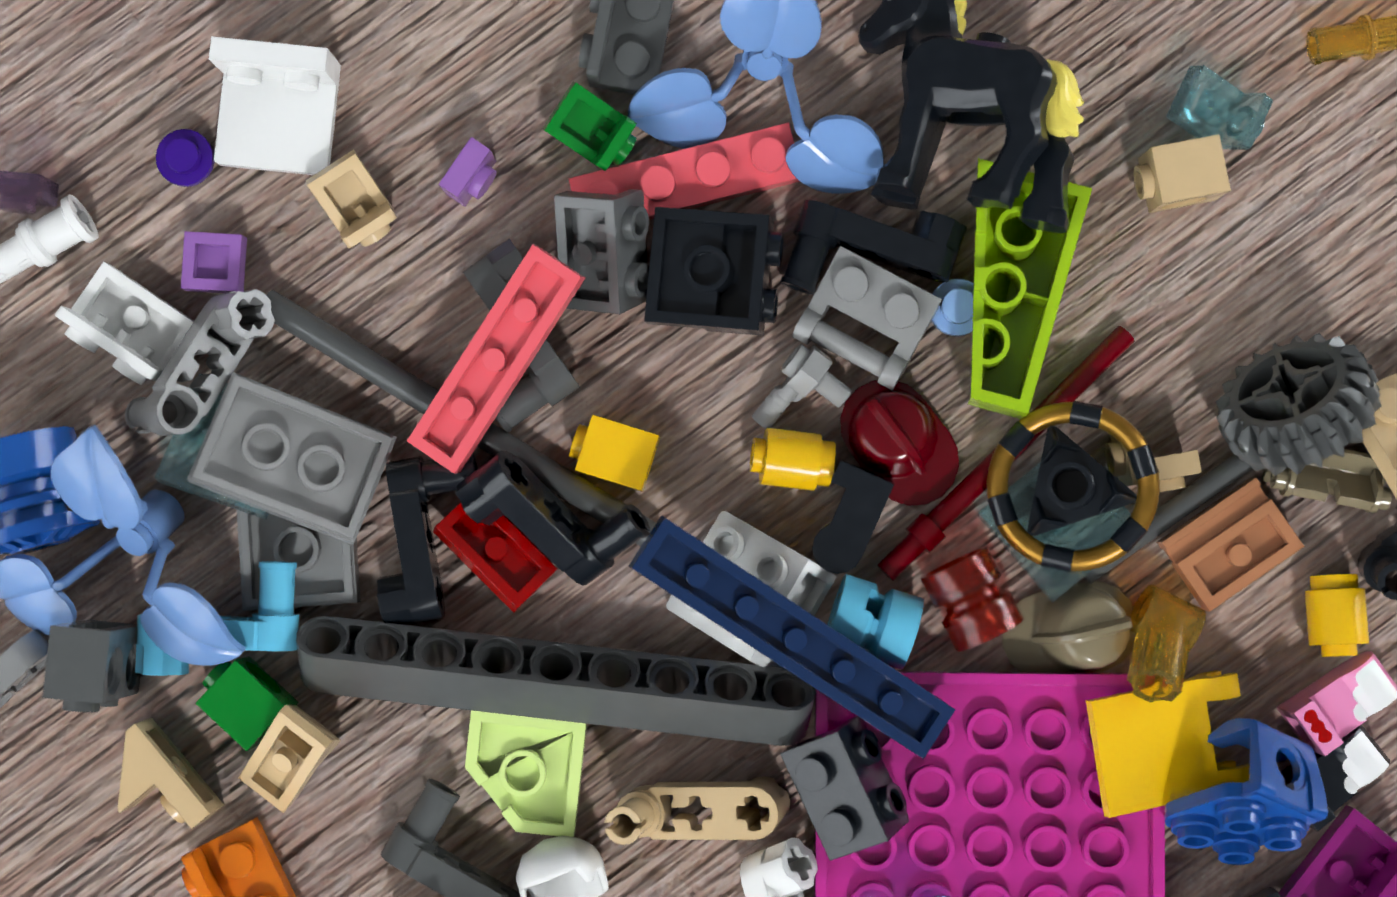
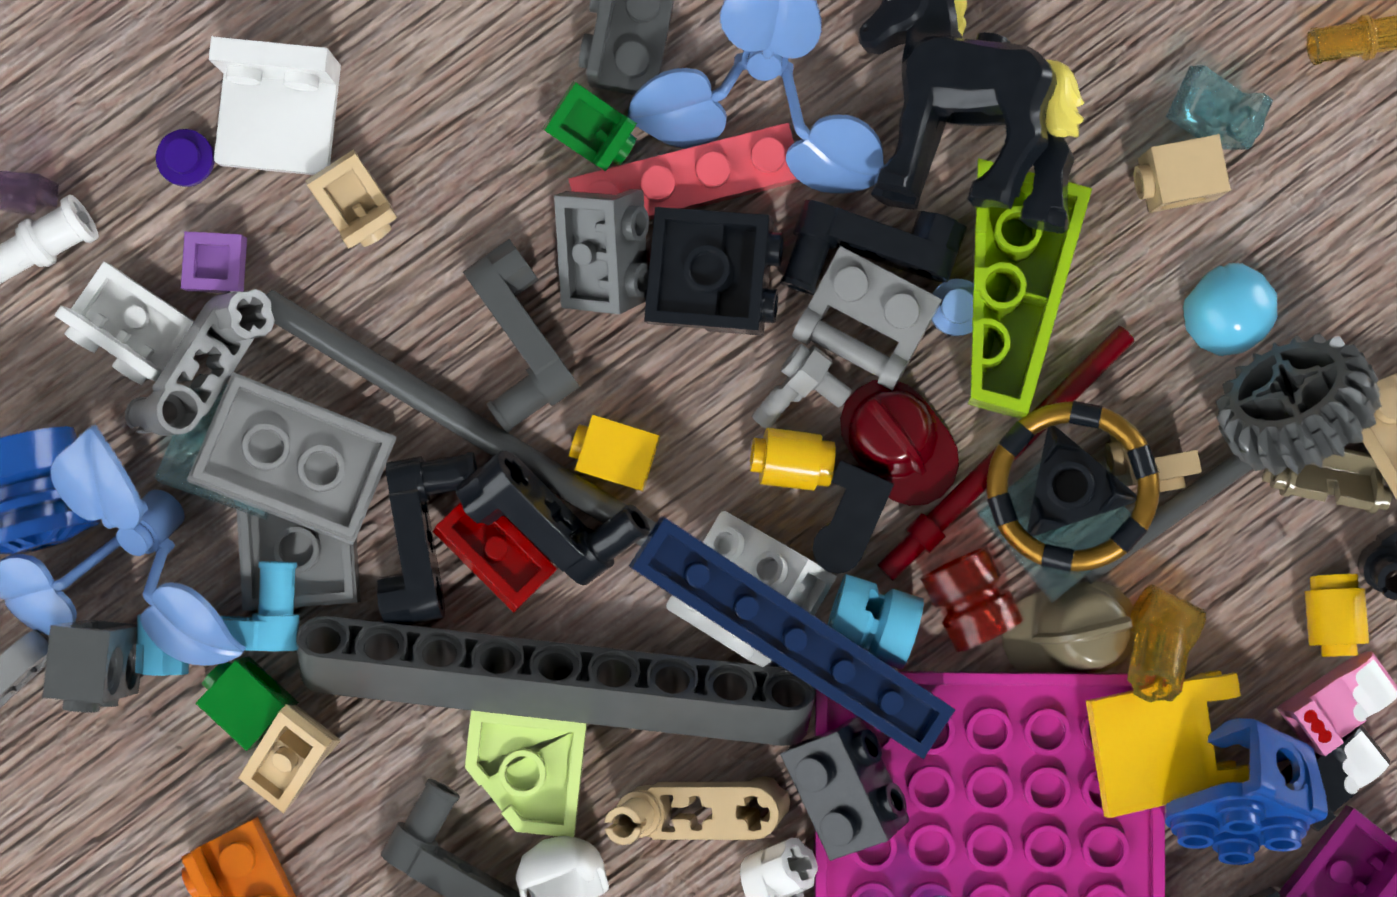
(154, 763): tan slope -> none
(470, 173): medium lavender plate -> none
(496, 359): coral plate -> none
(1230, 309): none -> medium azure hair
(1230, 544): nougat plate -> none

